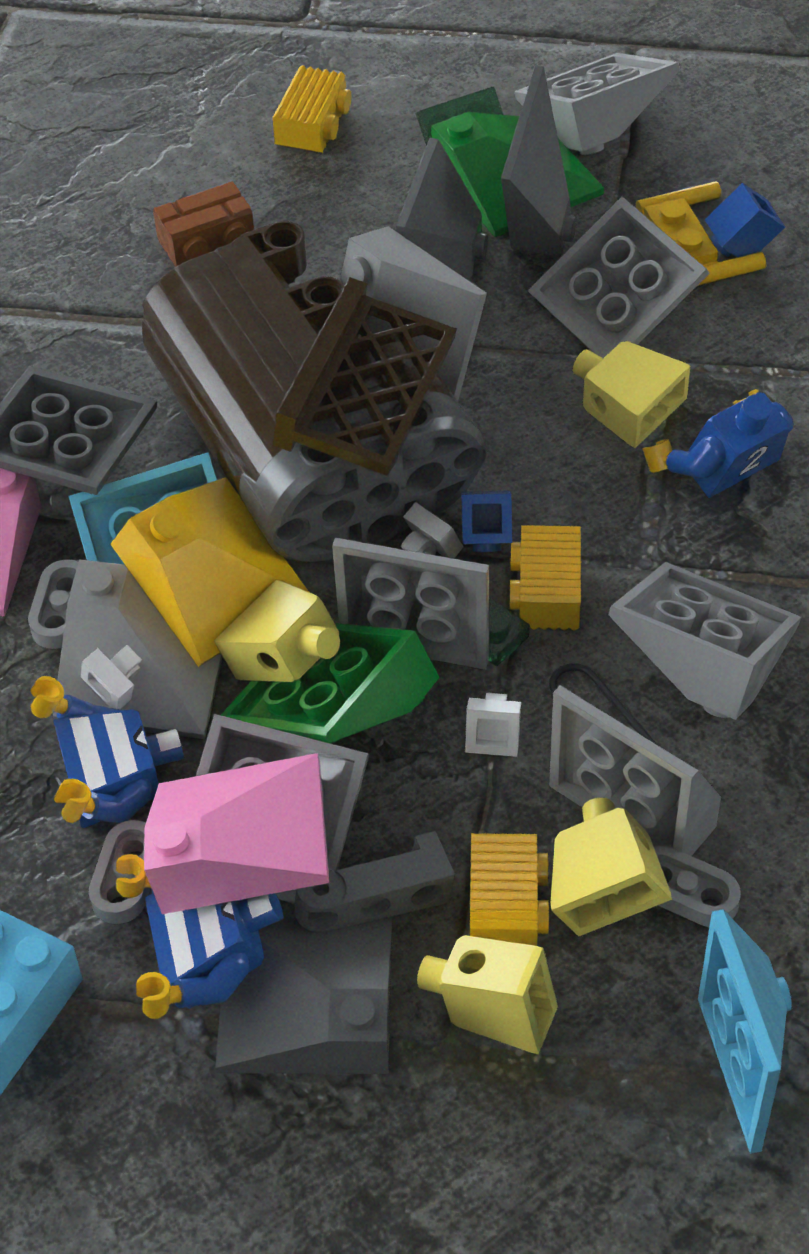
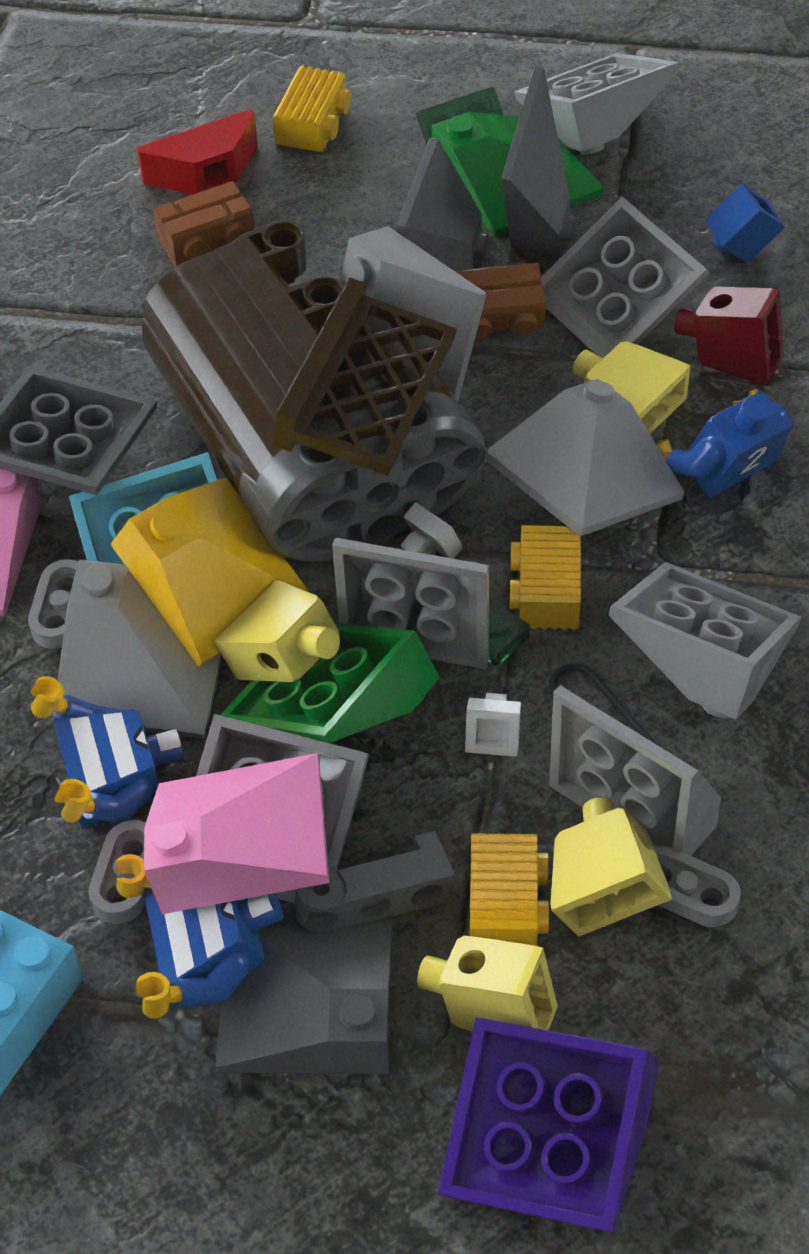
(111, 676): white tile -> none
(201, 155): none -> red slope
(486, 519): blue brick -> none
(512, 300): none -> dark orange brick
(548, 1124): none -> dark purple slope
(587, 459): none -> light grey slope
(678, 221): yellow plate -> none
(737, 331): none -> dark red torso
(745, 1021): medium azure slope -> none

